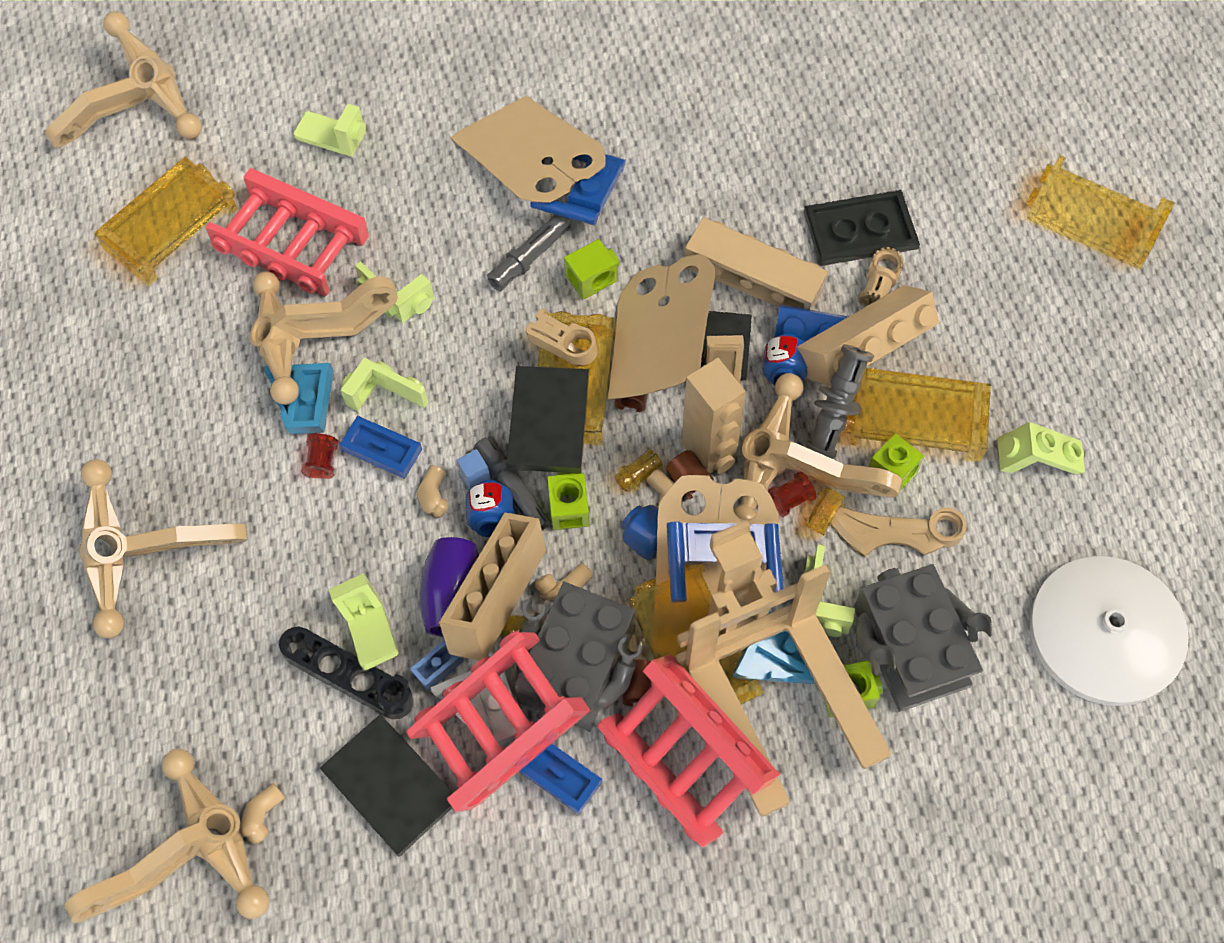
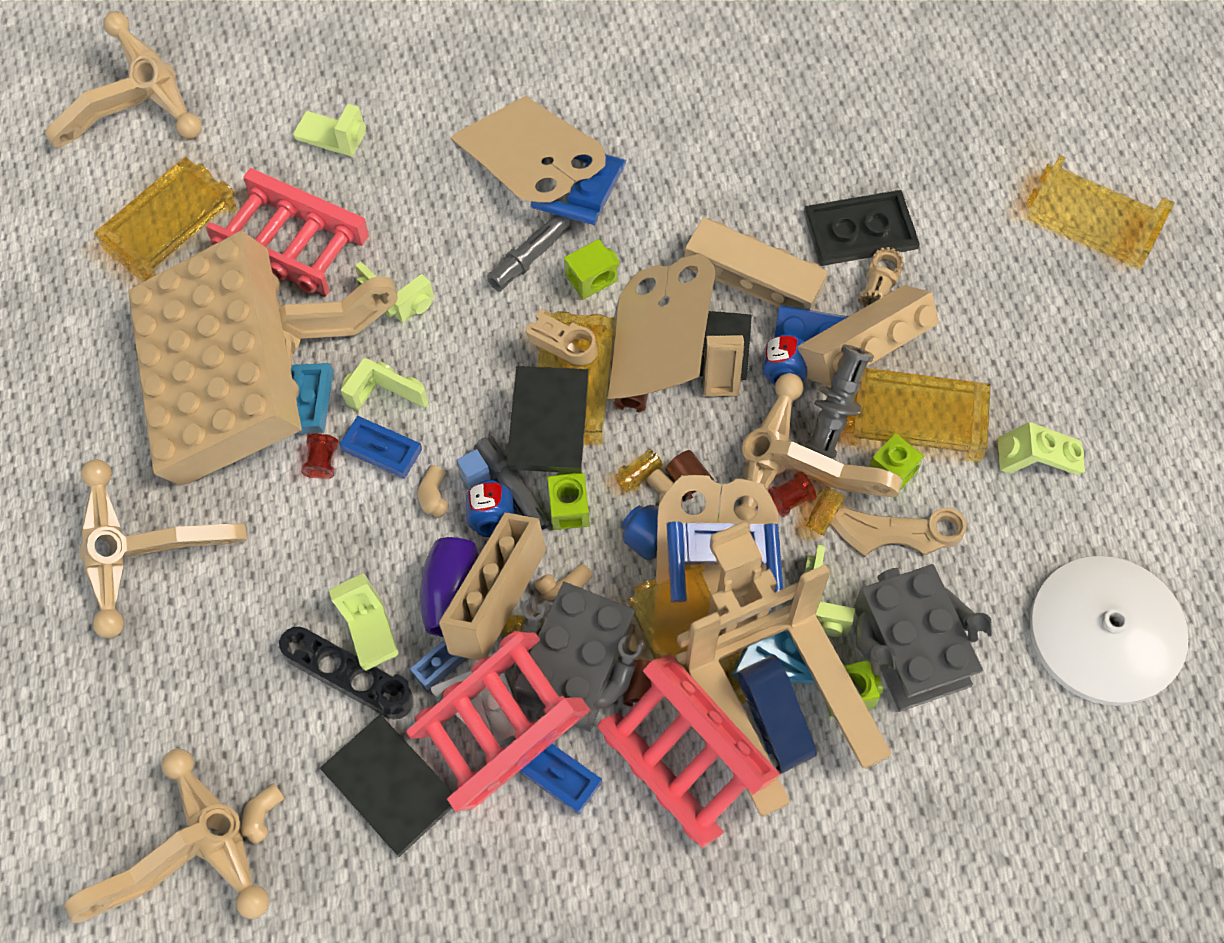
(212, 360): none -> tan brick
(713, 416): tan brick -> none
(777, 713): none -> dark blue beam

